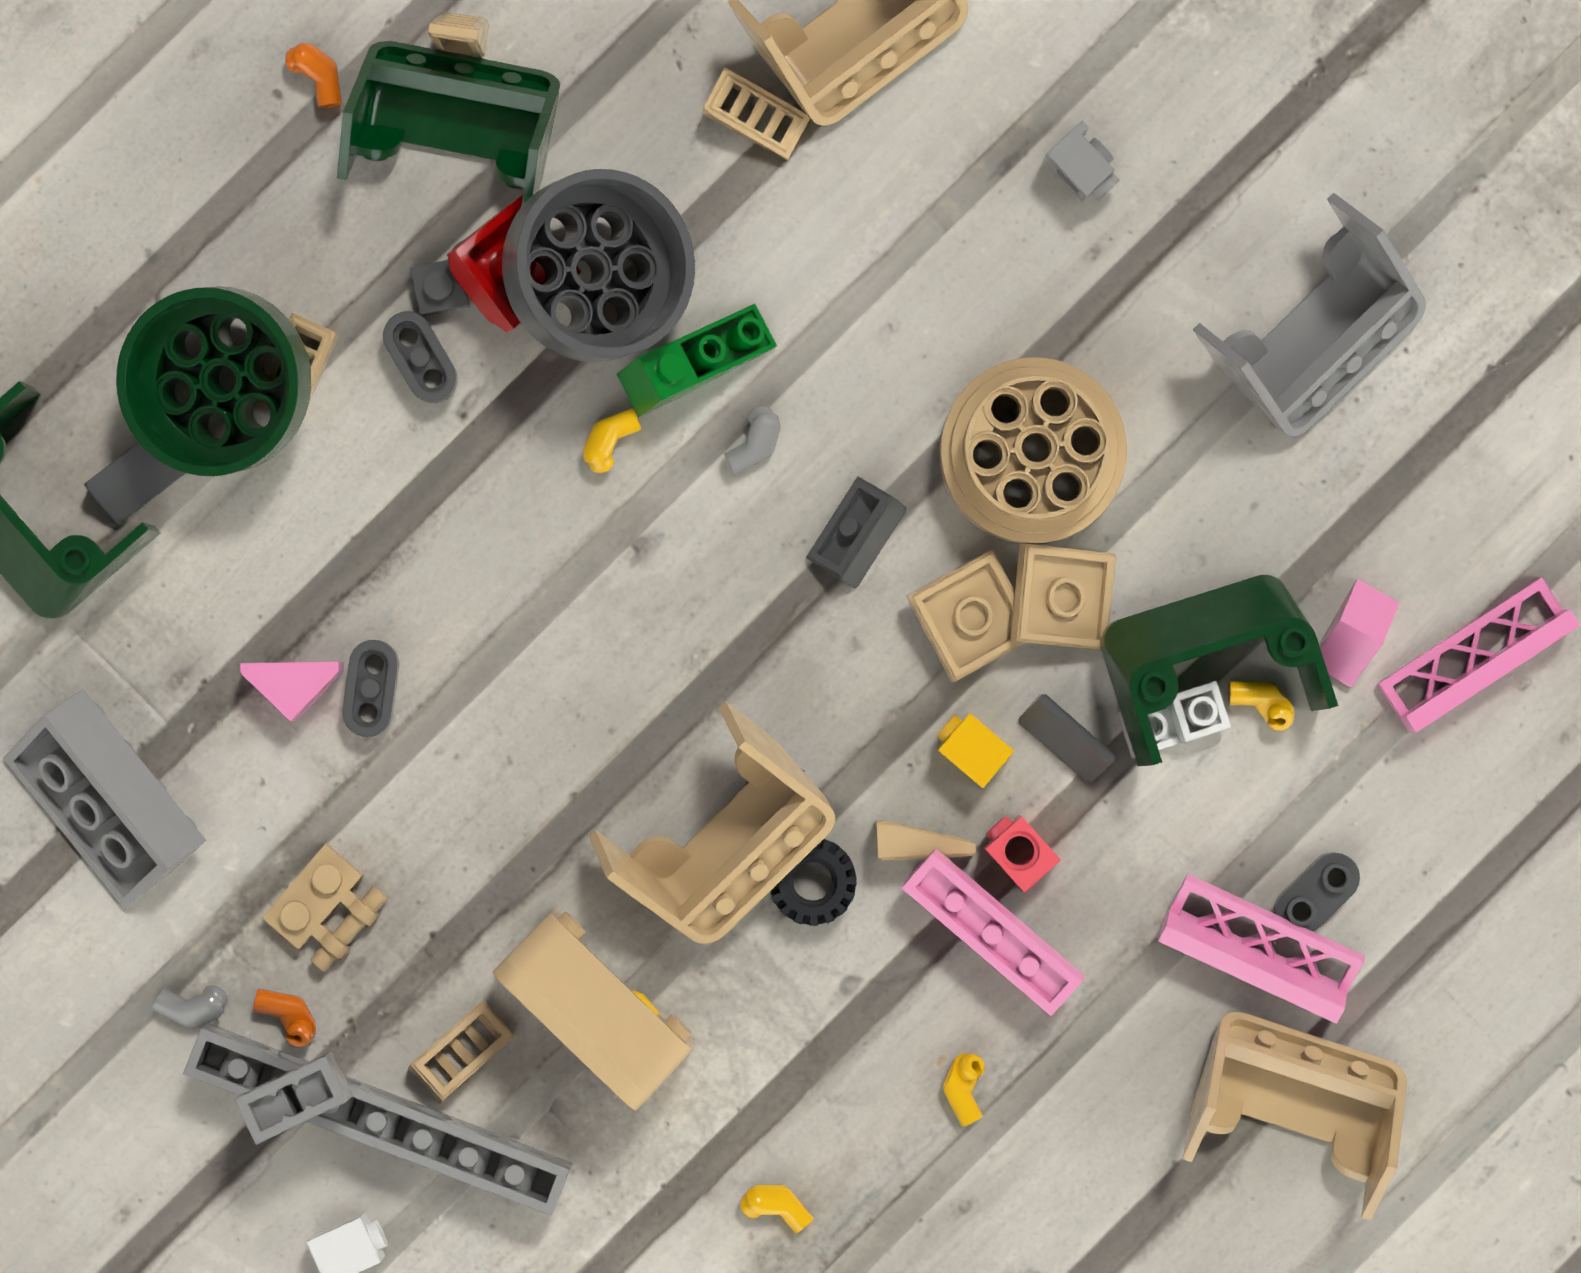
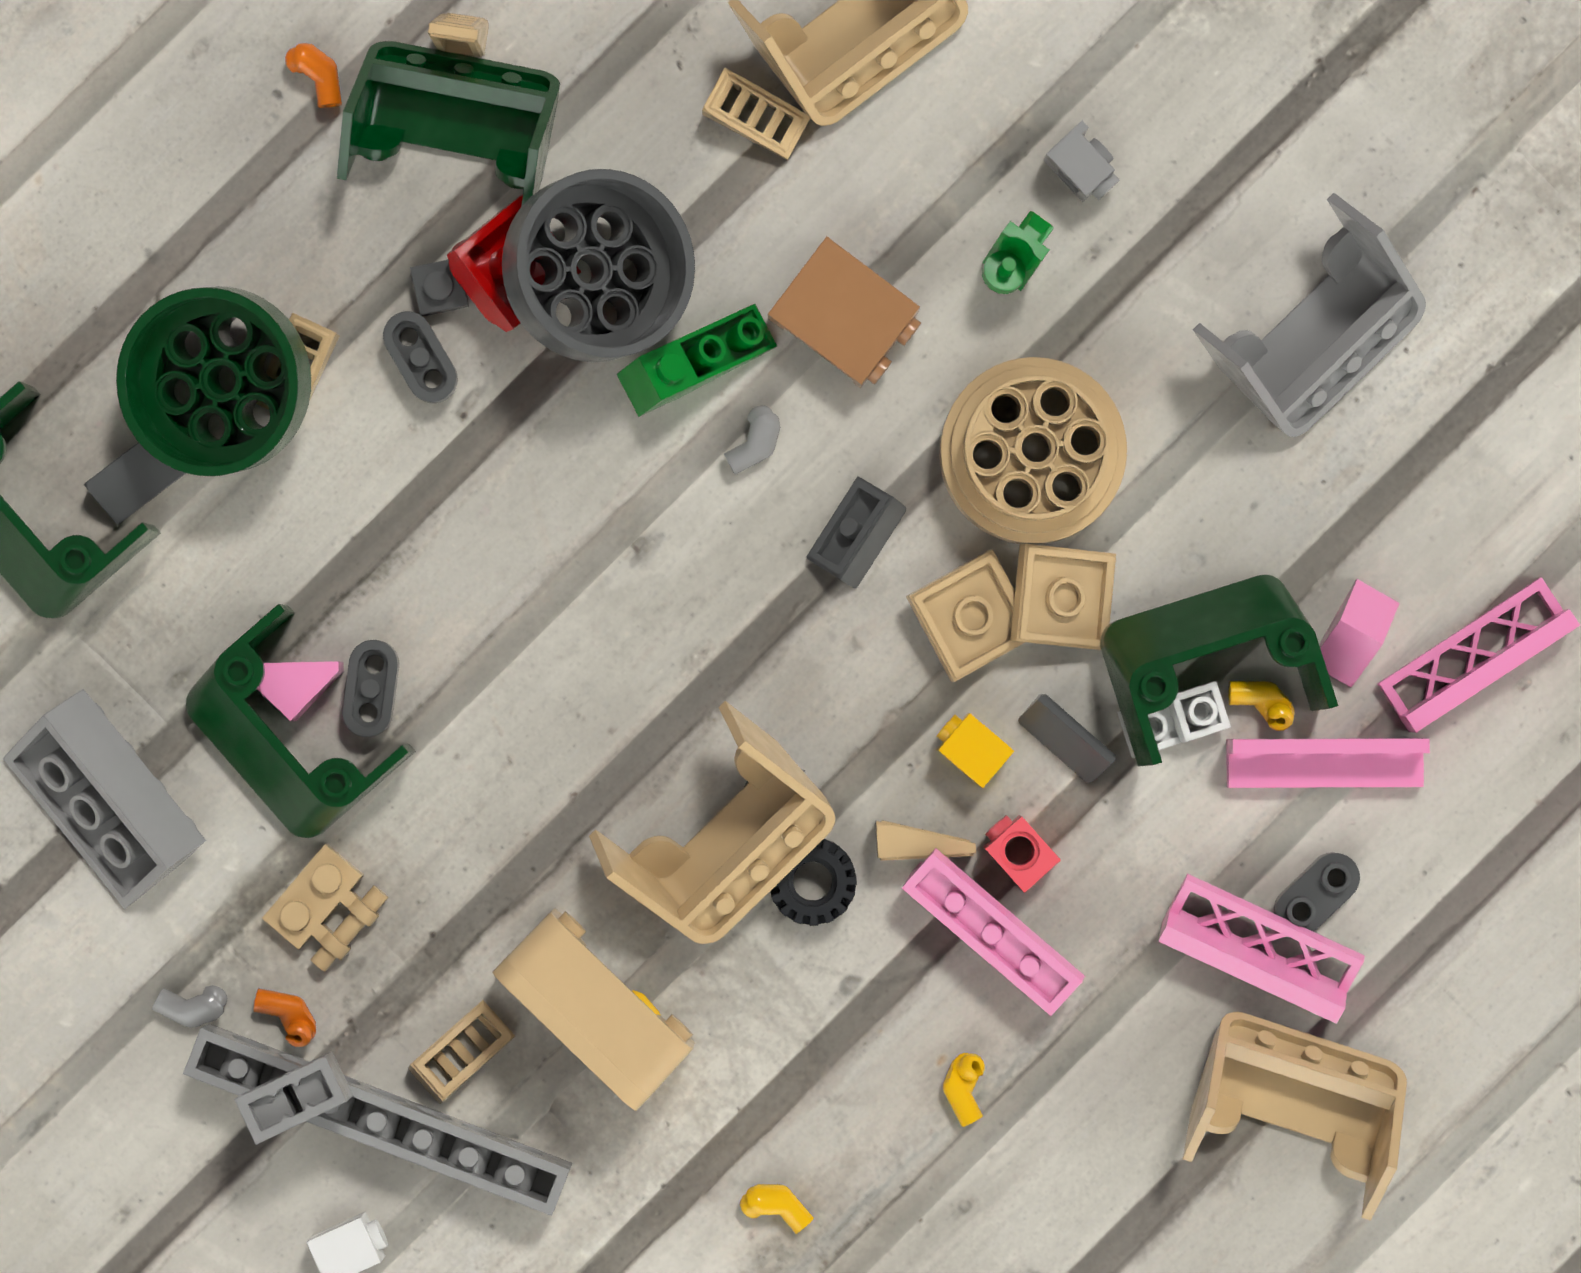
(299, 799): none -> dark green windscreen
(604, 436): yellow arm -> none
(846, 313): none -> medium nougat panel
(1016, 254): none -> green hips
(1326, 762): none -> bright pink fence

